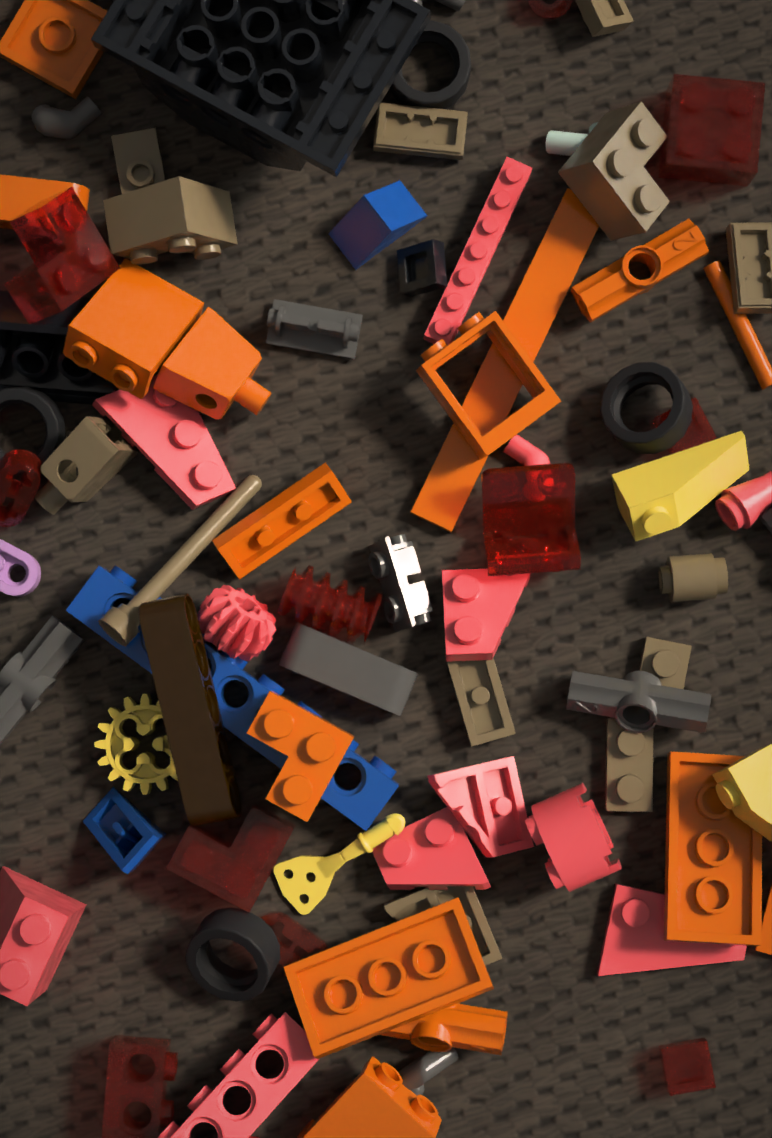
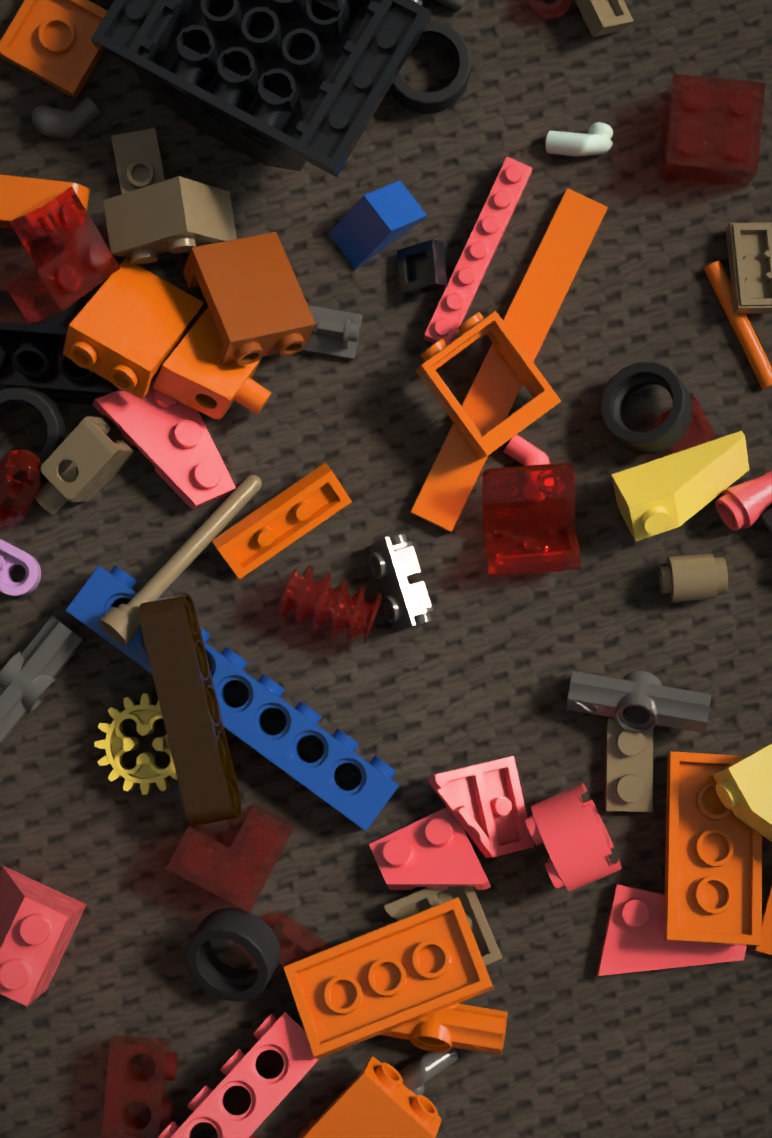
(123, 830): blue slope -> none
(236, 622): coral gear -> none
(251, 297): none -> dark orange panel
(312, 751): orange brick -> none
(326, 866): light yellow piece -> none
(348, 669): dark grey beam -> none
(420, 131): dark tan plate -> none
(477, 611): coral wing -> none
(481, 700): dark tan plate -> none
(611, 174): dark tan brick -> none
(662, 256): orange piece -> none
(666, 661): dark tan plate -> none
(687, 1066): clear red plate -> none

